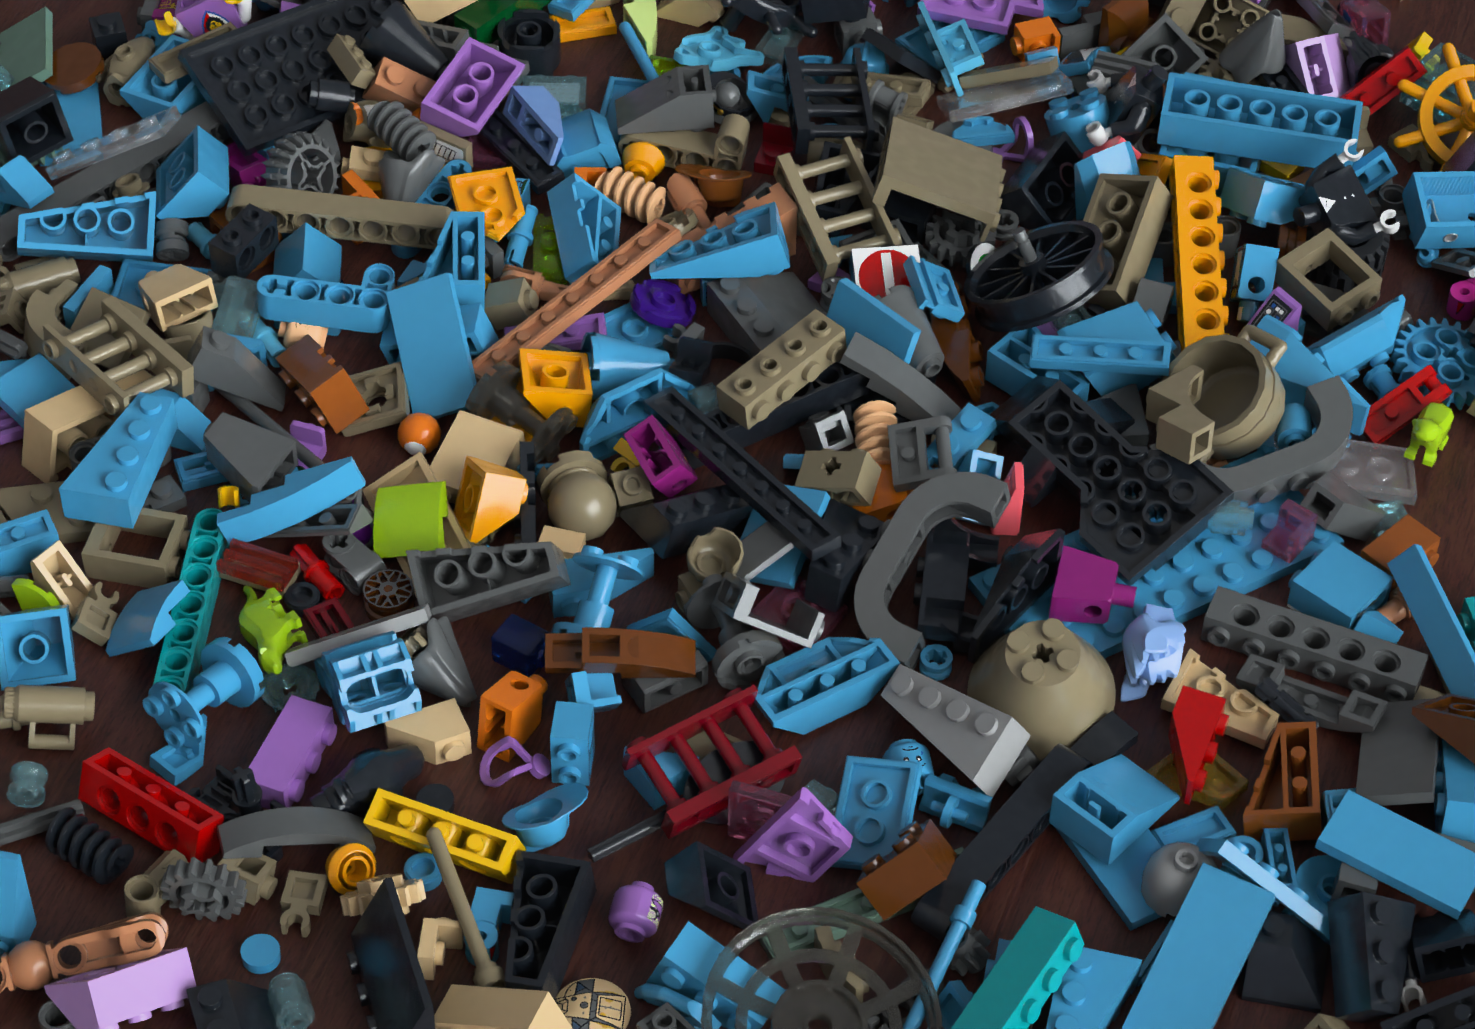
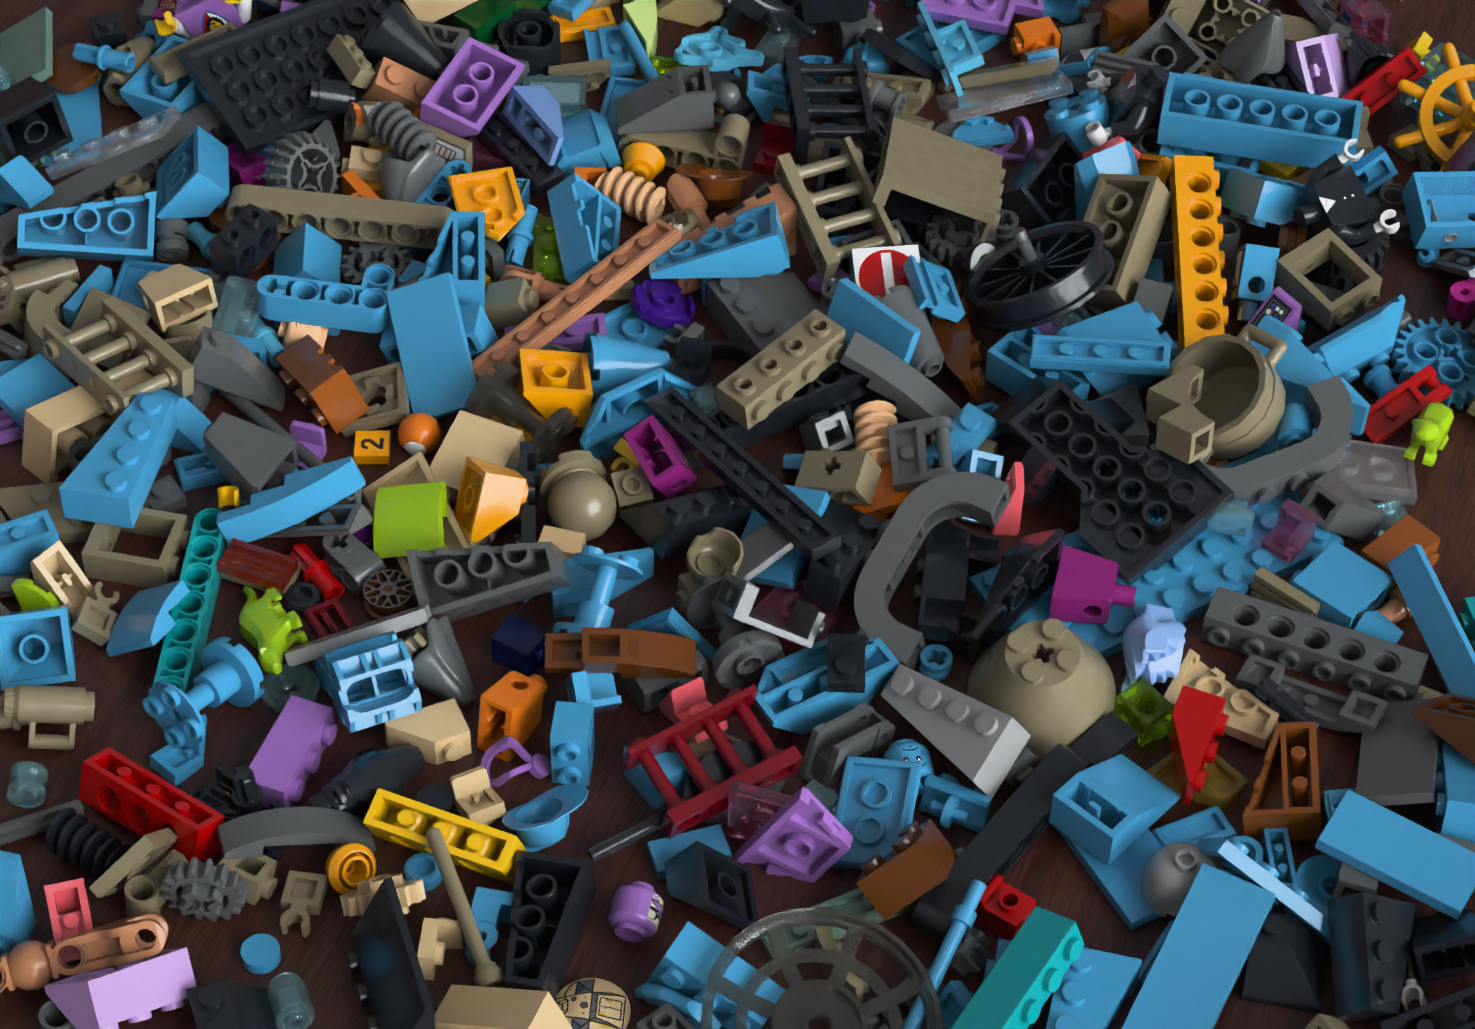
(68, 913): none -> coral slope
(104, 57): none -> dark azure axle
(133, 862): none -> dark tan tile
(372, 447): none -> light orange tile
(373, 254): none -> dark grey gear
(475, 796): none -> tan bracket
(596, 71): none -> dark tan tile
(610, 44): none -> dark azure plate
(664, 848): none -> dark azure tile
(686, 702): none -> coral slope
(846, 661): none -> black slope
(850, 734): none -> dark grey piece
(1003, 908): none -> red brick
(1144, 711): none -> clear neon green brick
(1279, 592): none -> dark tan tile

